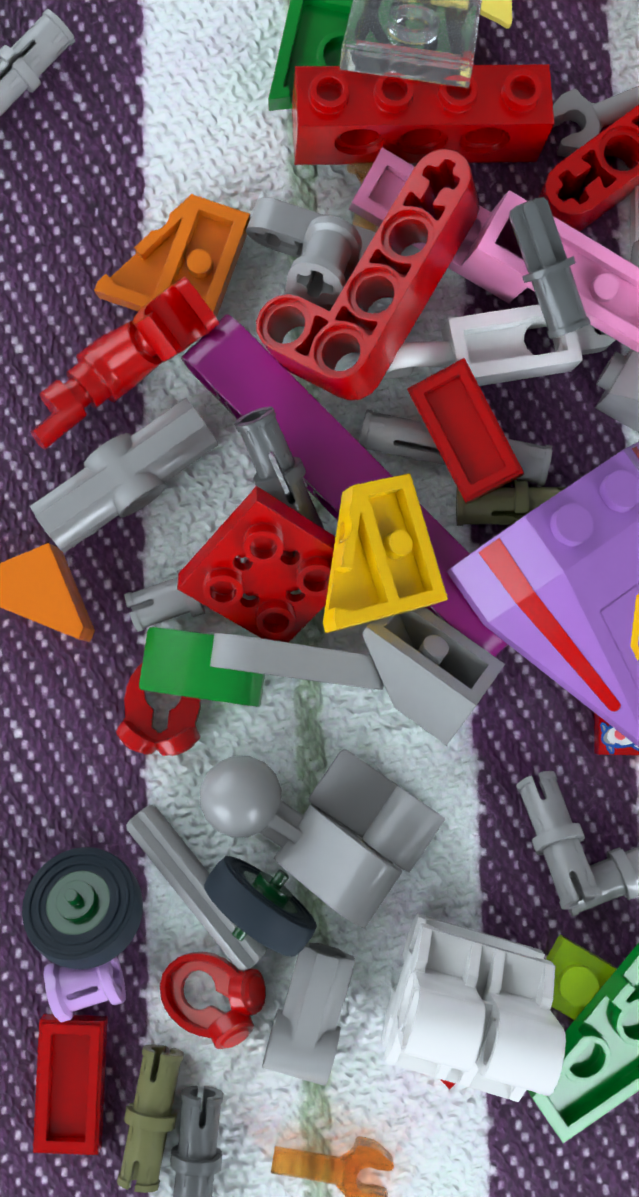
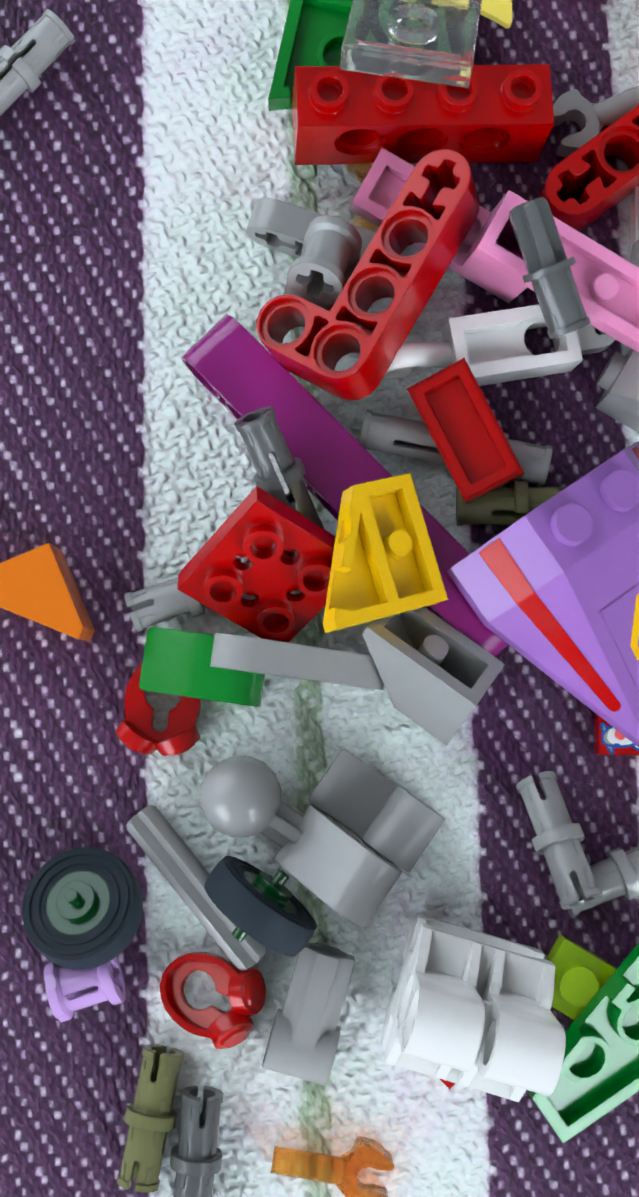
(70, 1085): red tile -> none
(124, 475): light grey piece -> none
(125, 357): red piece -> none
(196, 242): orange wing -> none

